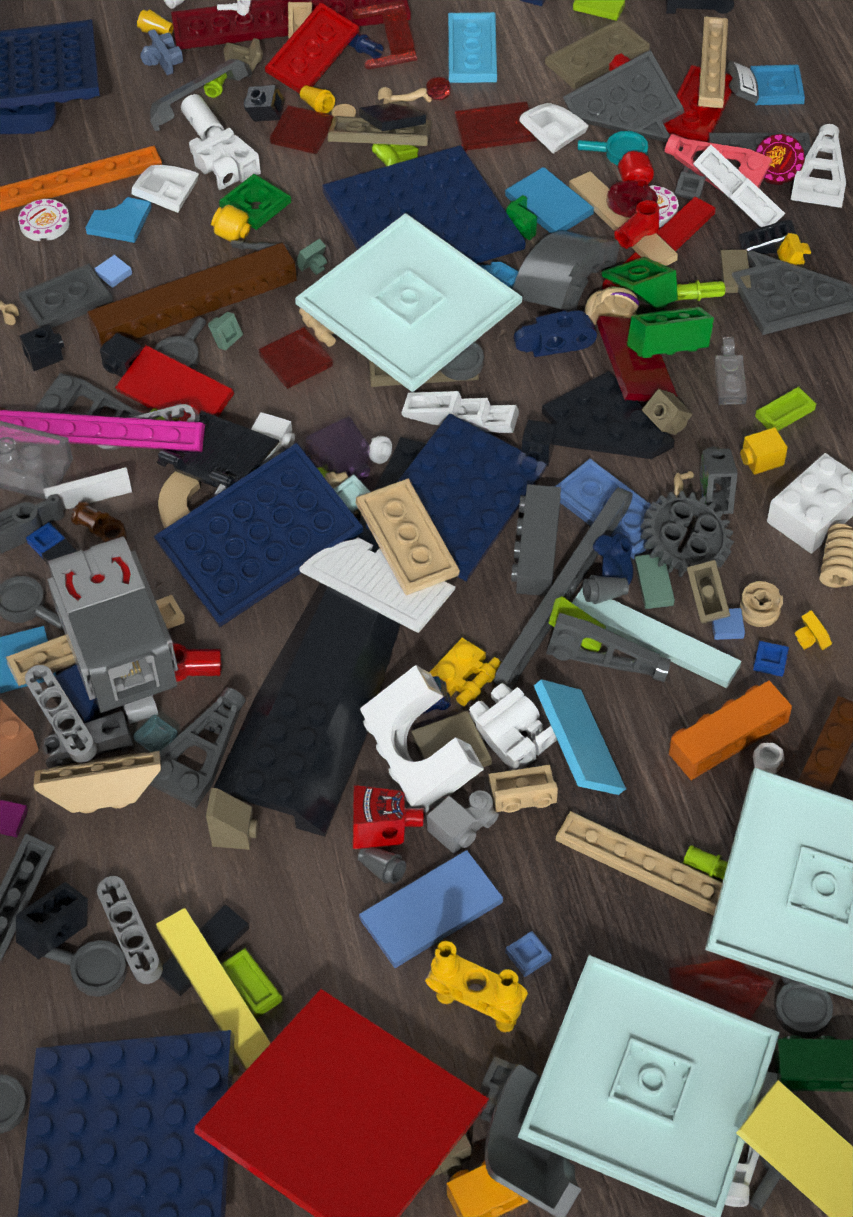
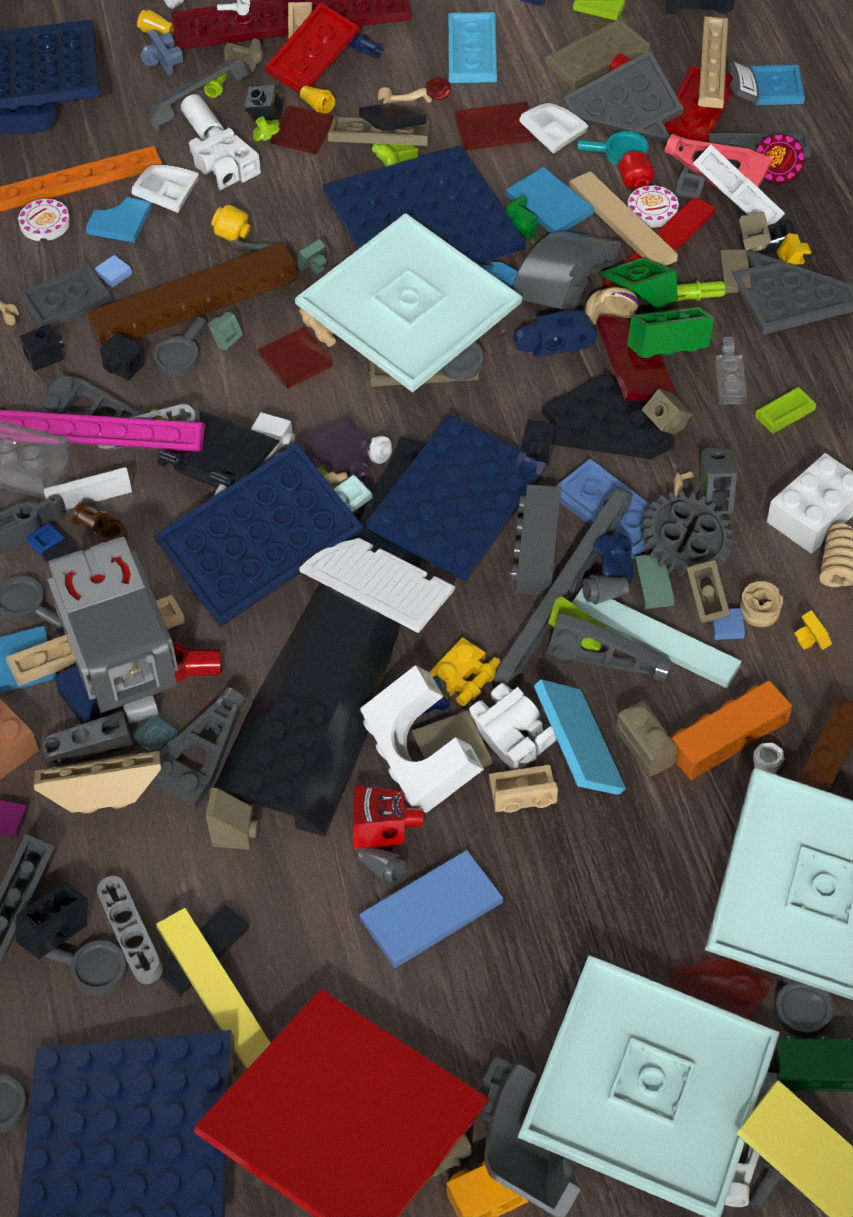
(58, 714): light grey beam -> none
(164, 383): red tile -> none
(175, 497): tan tile -> none
(251, 983): lime tile -> none
(257, 190): green piece -> none
(265, 129): none -> lime plant
(344, 110): tan piece -> none
(396, 31): clear red plate -> none
(407, 536): tan tile -> none
(436, 406): white slope -> none
(453, 975): yellow piece -> none
(458, 826): light grey brick -> none
(528, 953): medium blue tile -> none
(626, 195): dark red tile -> none
(640, 862): tan tile -> none
(641, 224): red piece -> none
(646, 739): none -> dark tan brick
(705, 862): lime axle -> none
(755, 231): none -> dark tan bracket
(764, 451): yellow brick -> none
(771, 658): blue tile -> none
(816, 189): white plate -> none

